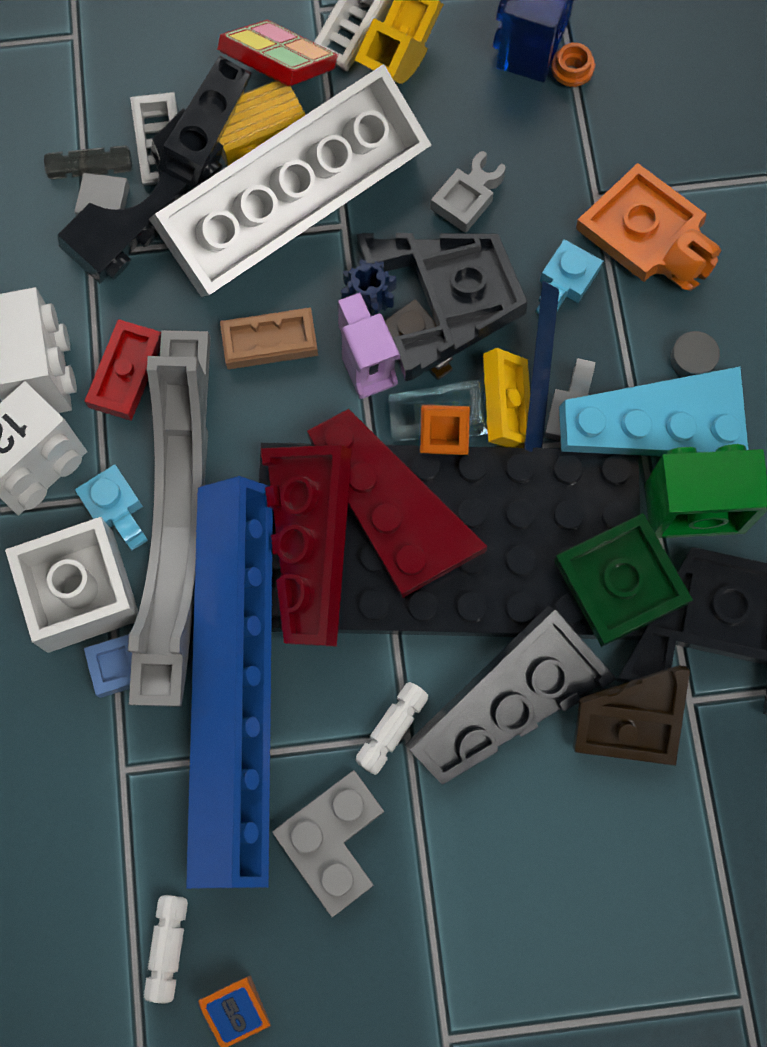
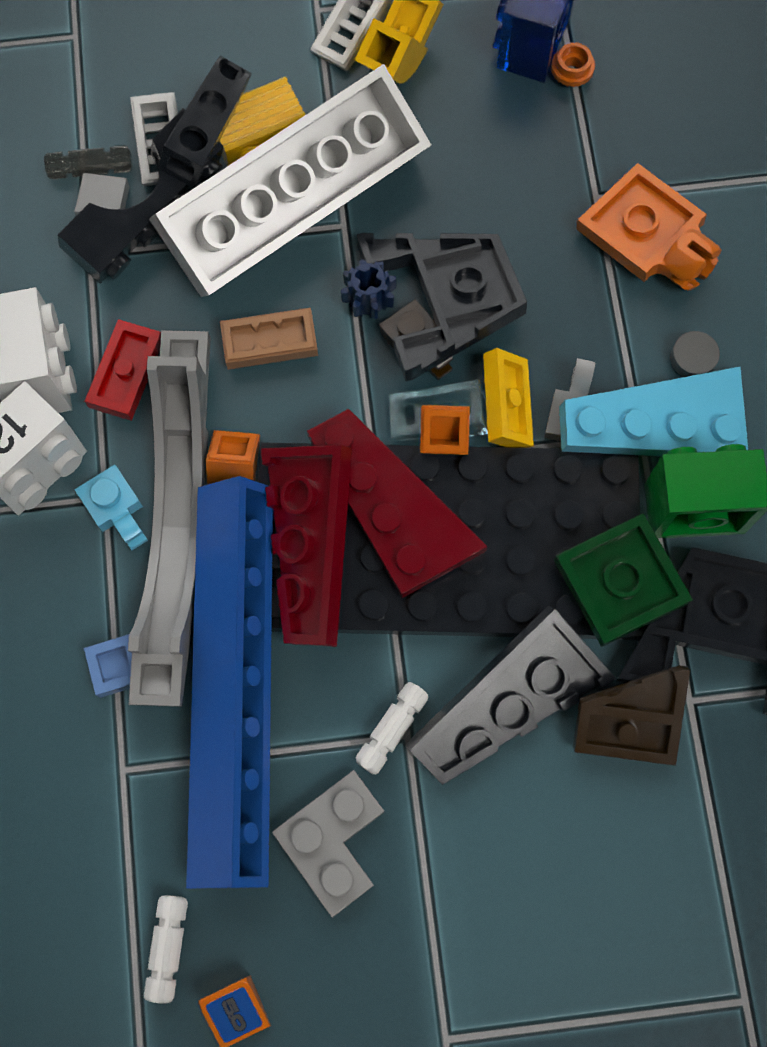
(72, 585): white brick -> none
(232, 456): none -> orange slope
(277, 52): tile -> none
(366, 347): lavender piece -> none
(467, 196): light grey plate -> none
(541, 367): dark blue sticker -> none
(571, 272): medium azure plate -> none

